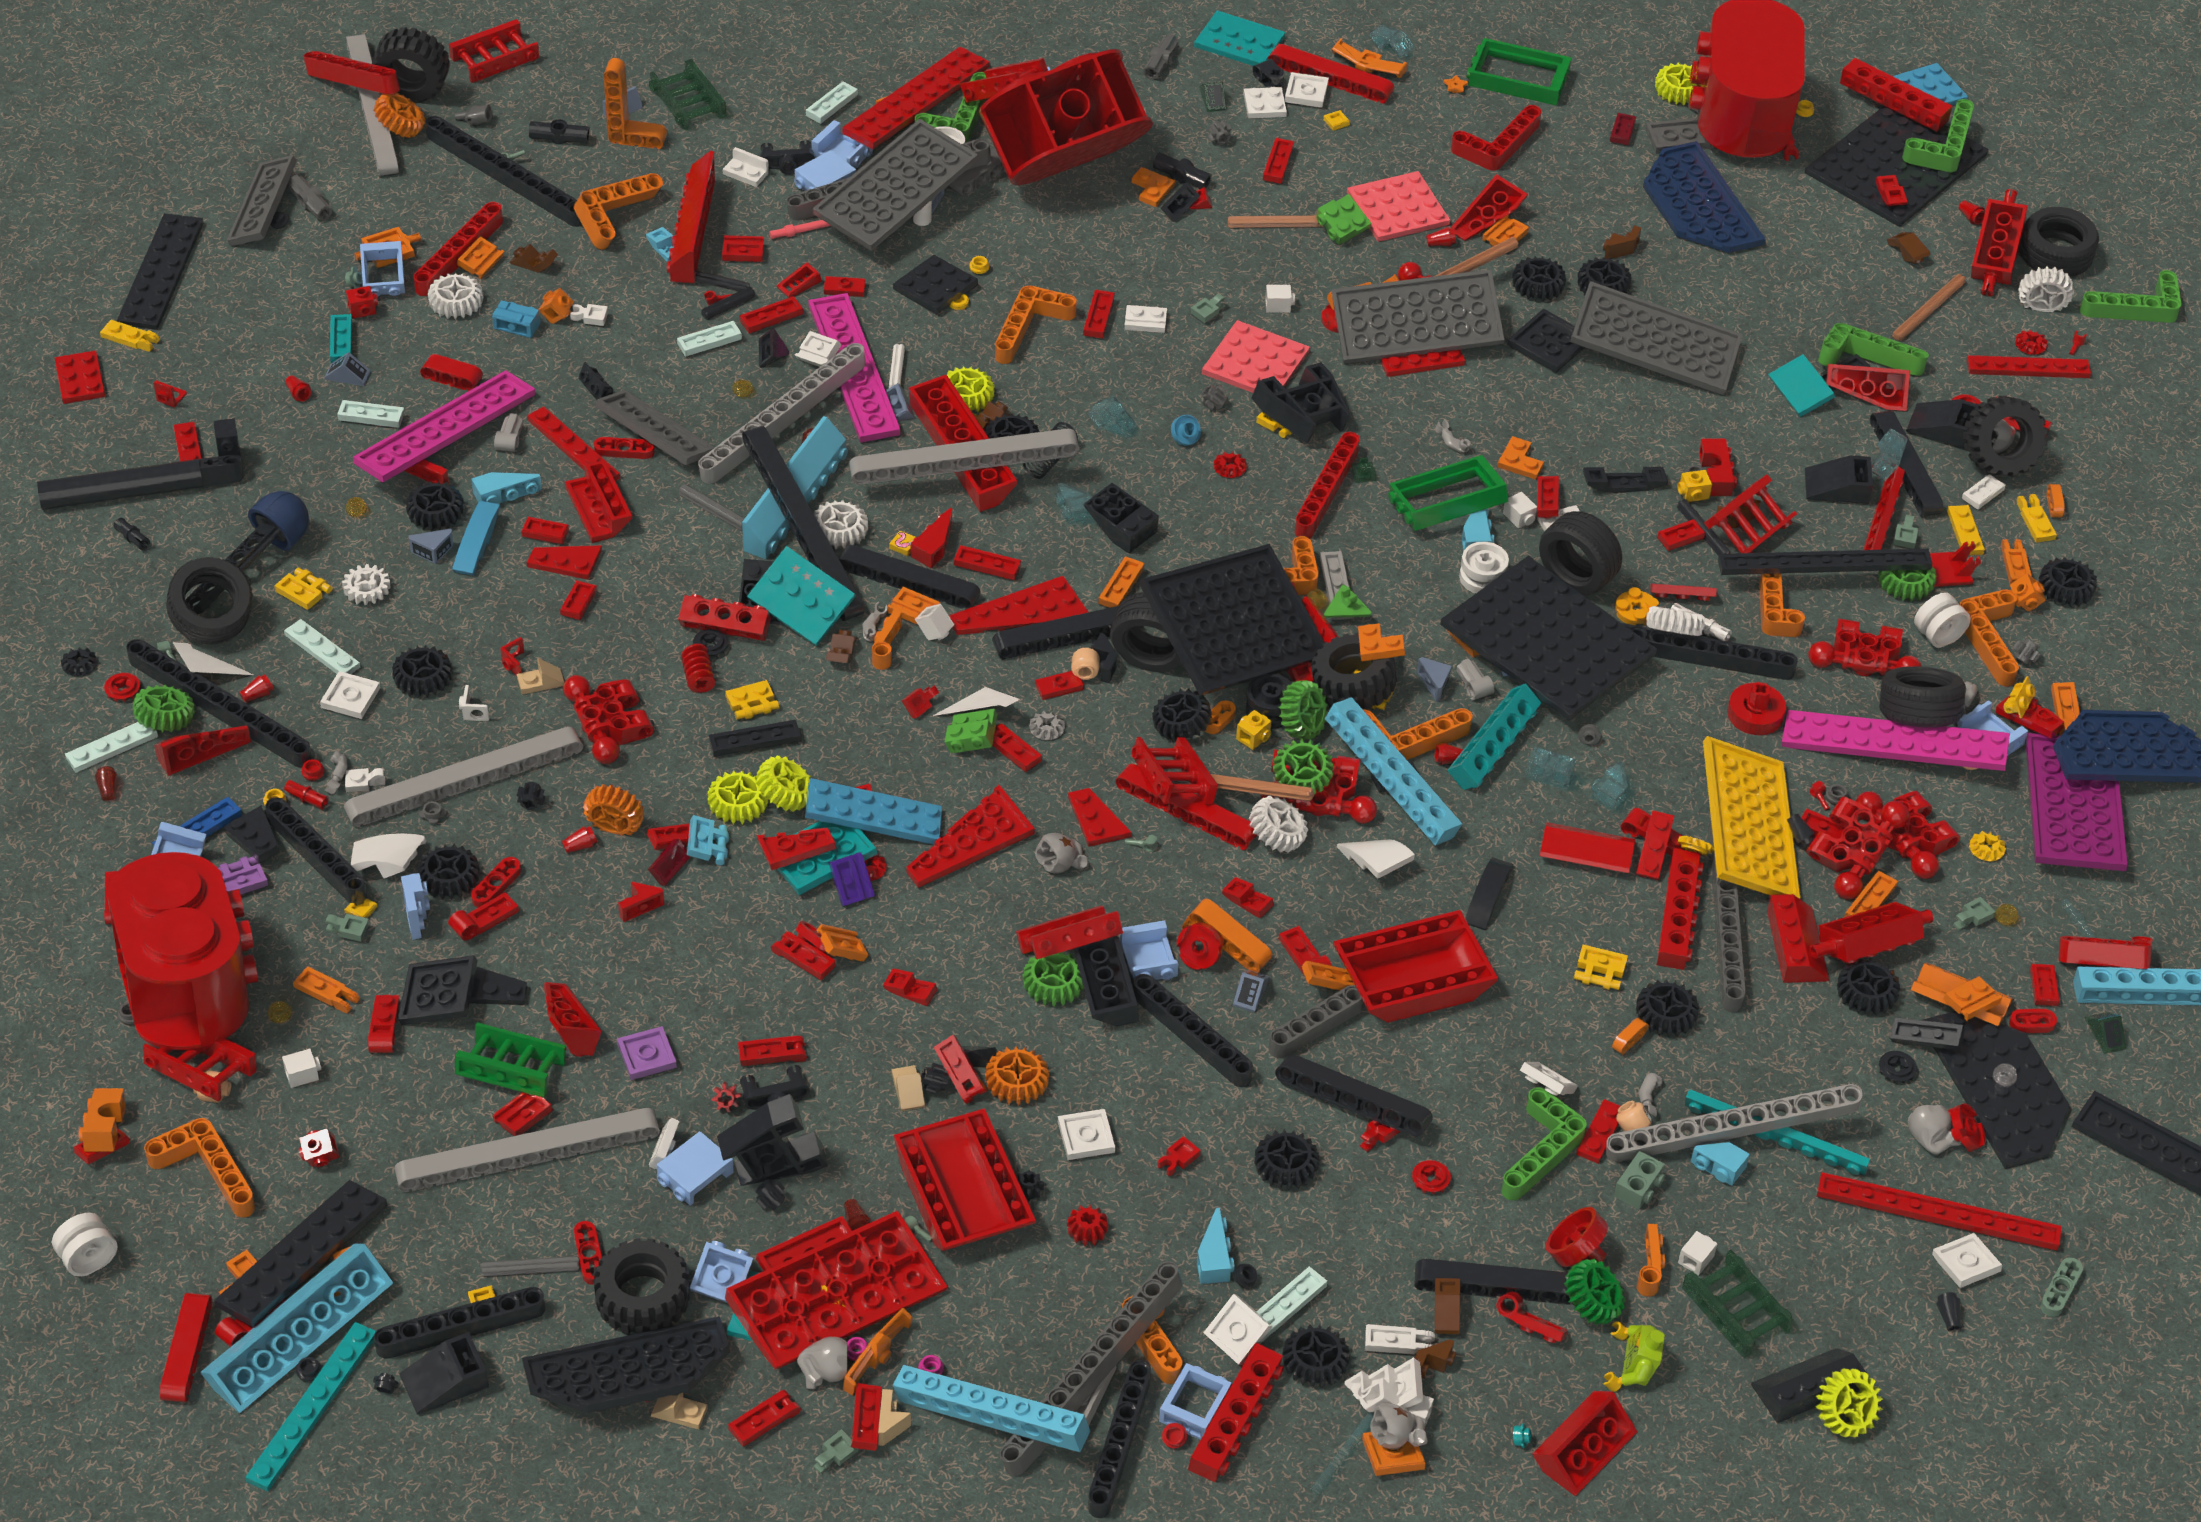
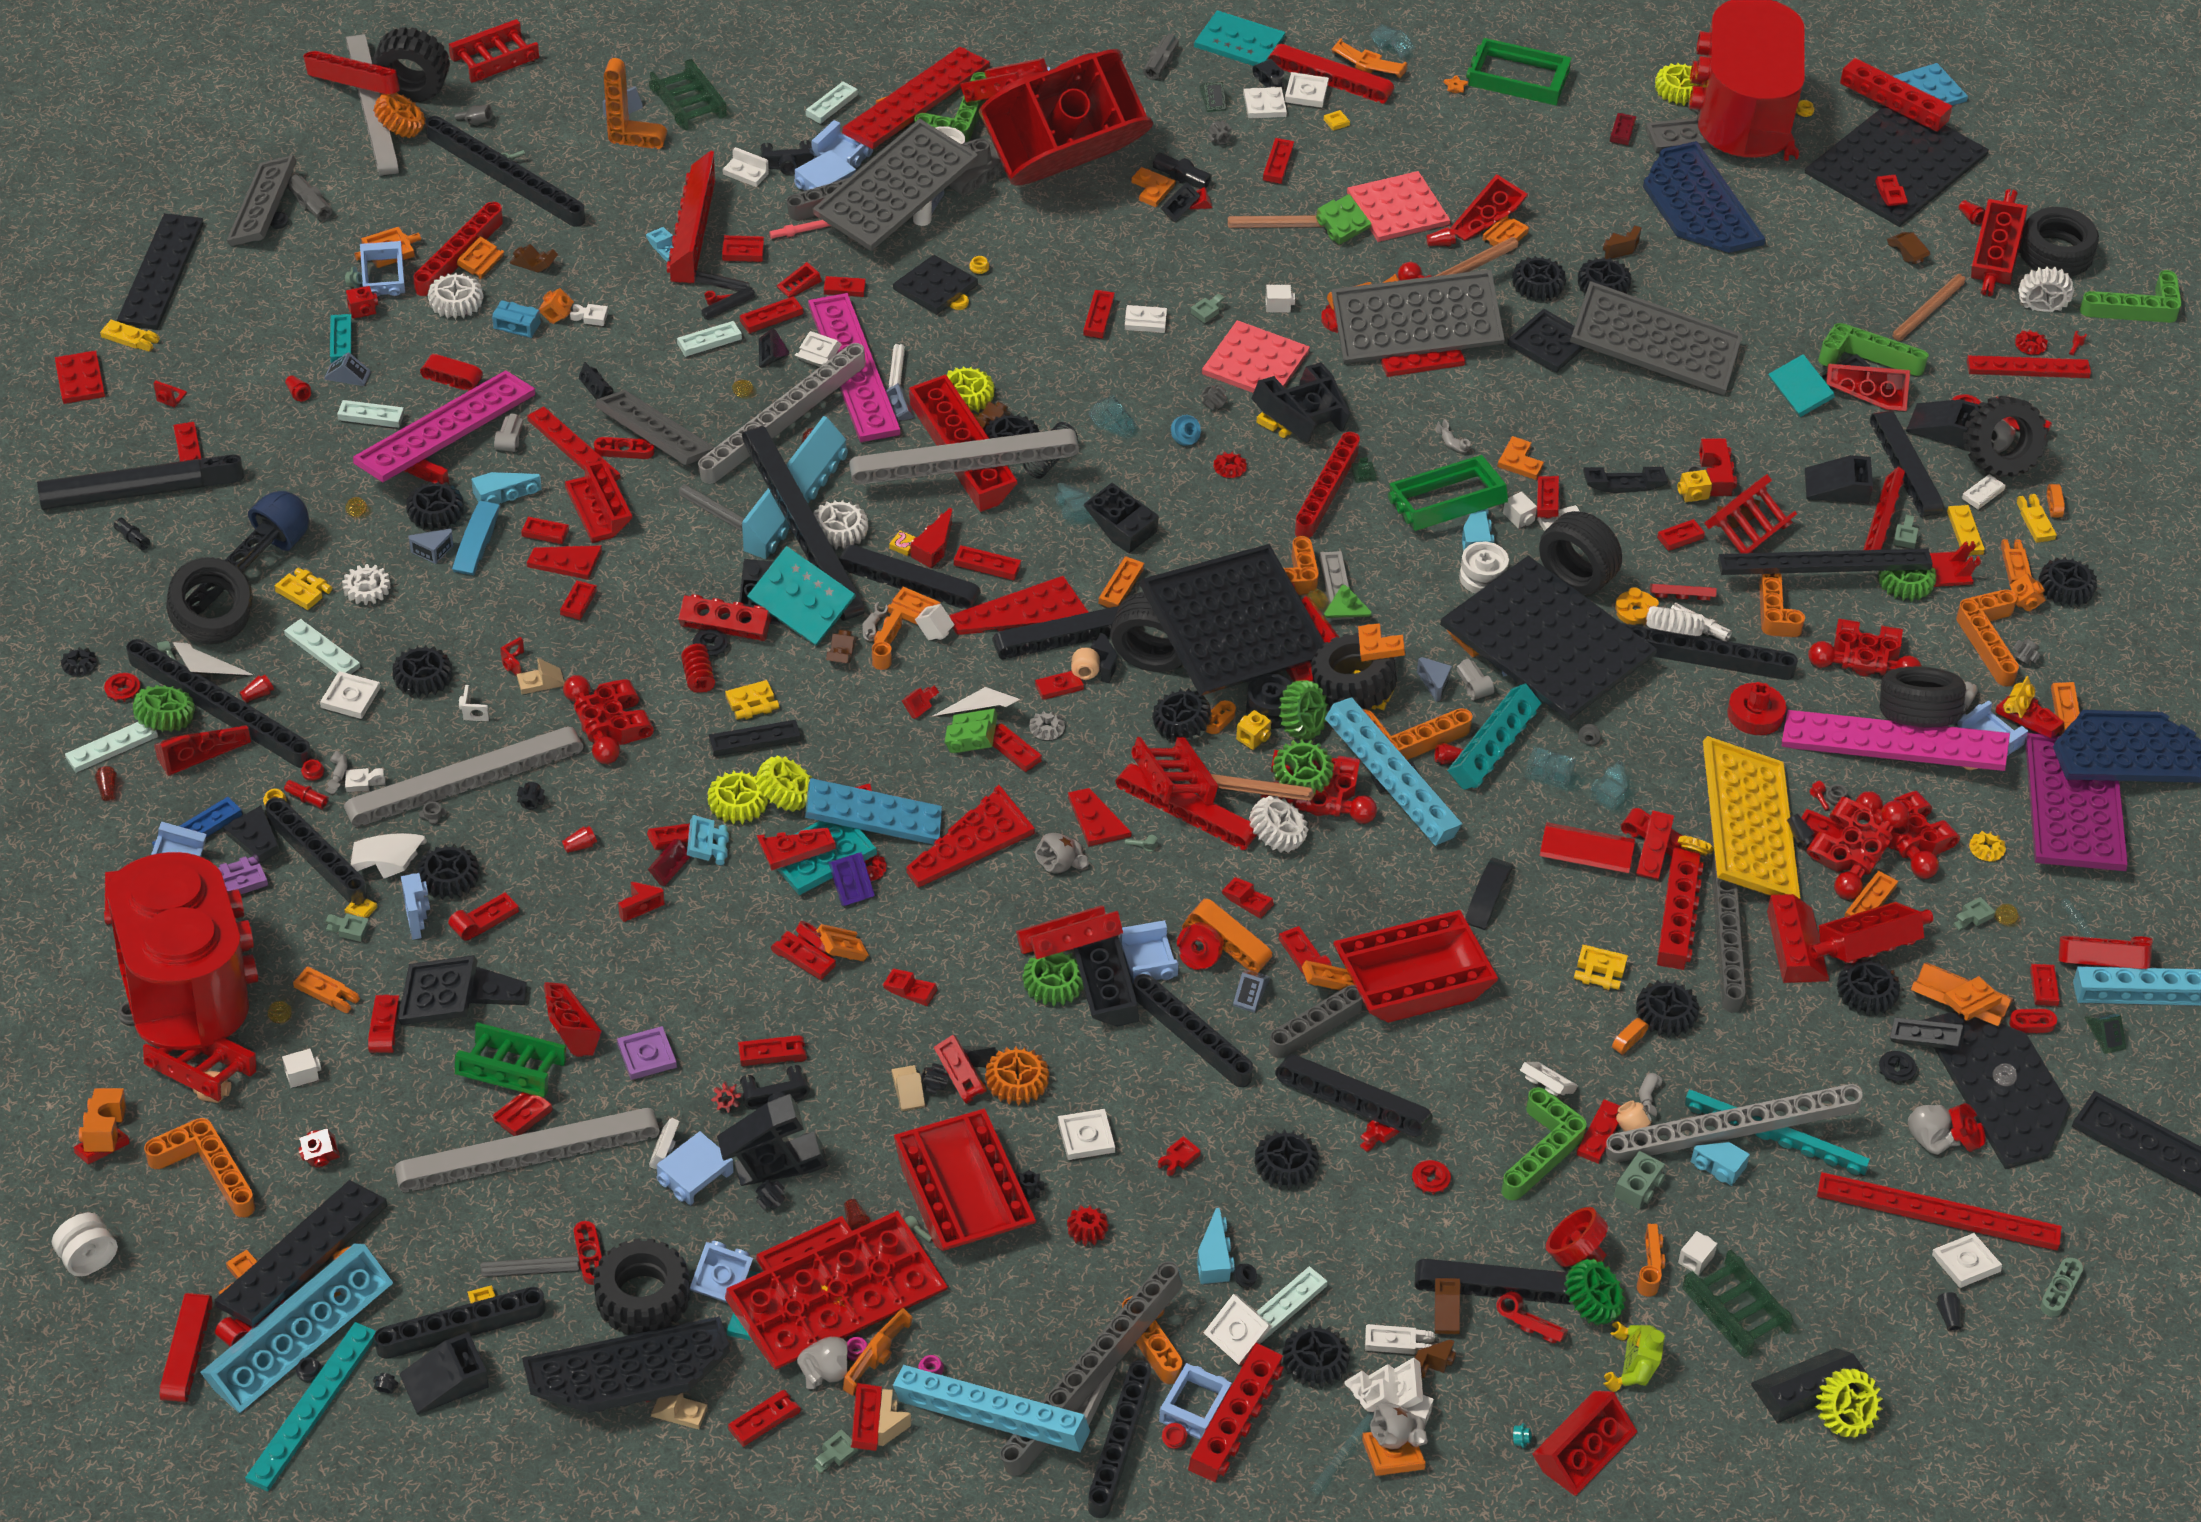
(226, 437): black brick -> none
(497, 873): red beam -> none
(559, 132): black piece -> none
(594, 202): orange beam -> none
(613, 810): orange gear -> none
(1031, 301): orange beam -> none
(1378, 855): white slope -> none
(1495, 154): red beam -> none
(1710, 536): black axle -> none
(1892, 449): clear light blue slope -> none
(1938, 155): bright green beam -> none
(1942, 620): white wheel -> none

